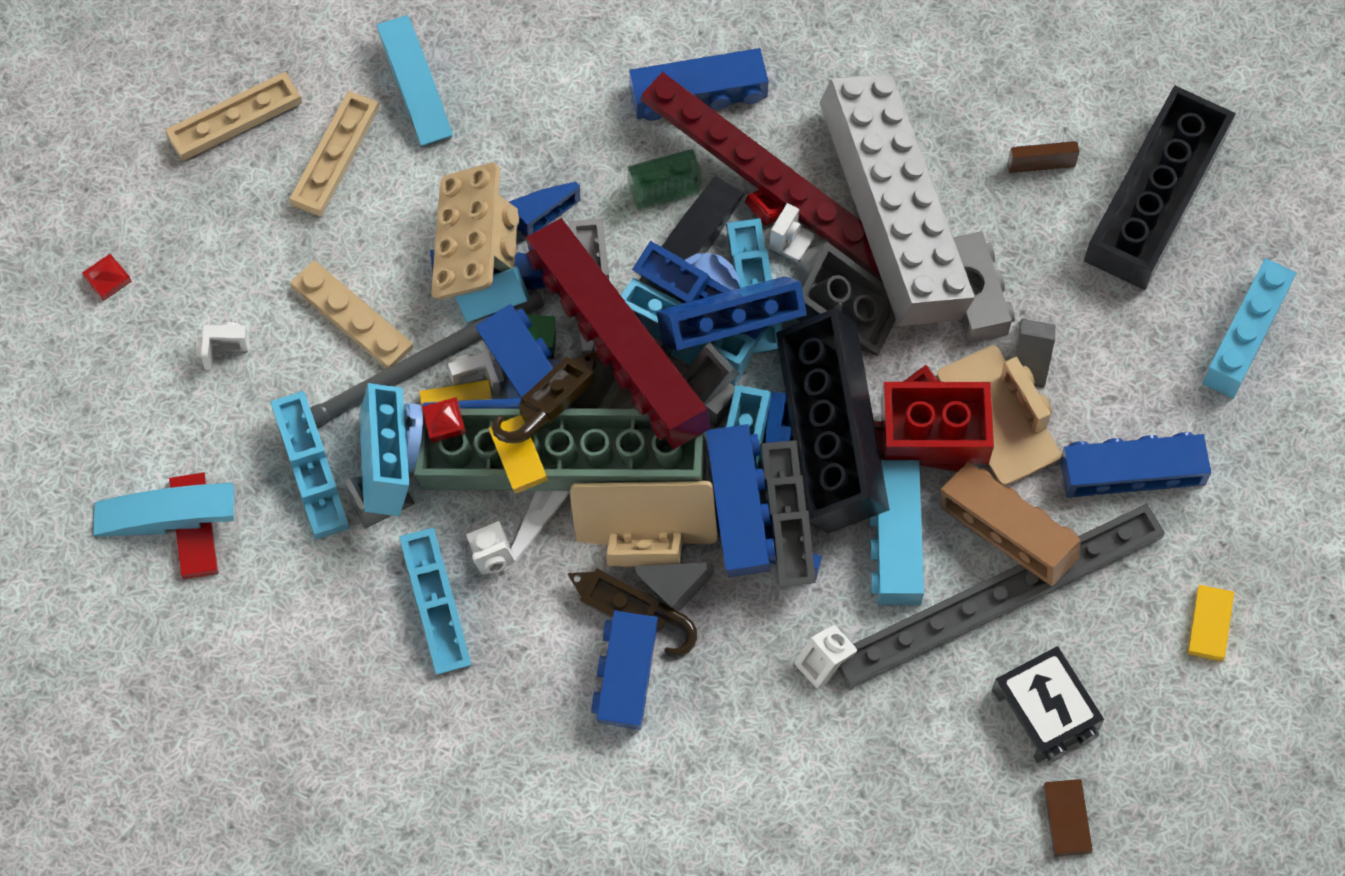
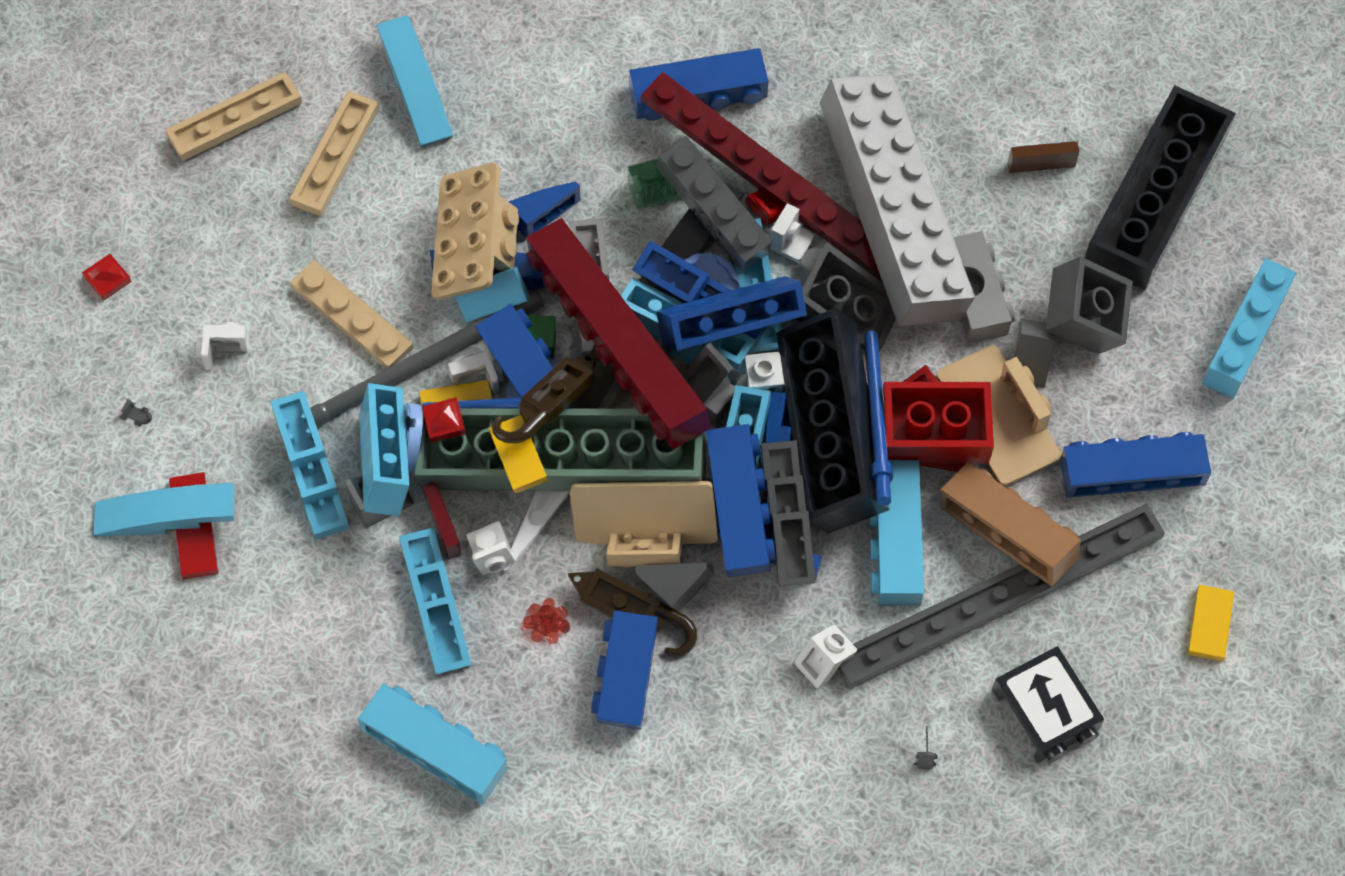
(140, 416): none -> dark grey piece
(434, 743): none -> medium azure brick
(442, 520): none -> dark red tile
(546, 621): none -> clear red plant
(714, 204): none -> dark grey brick
(765, 372): none -> white bracket
(881, 468): none -> blue bar
(926, 759): none -> dark grey piece
(1067, 817): reddish brown tile -> none
(1089, 305): none -> dark grey brick

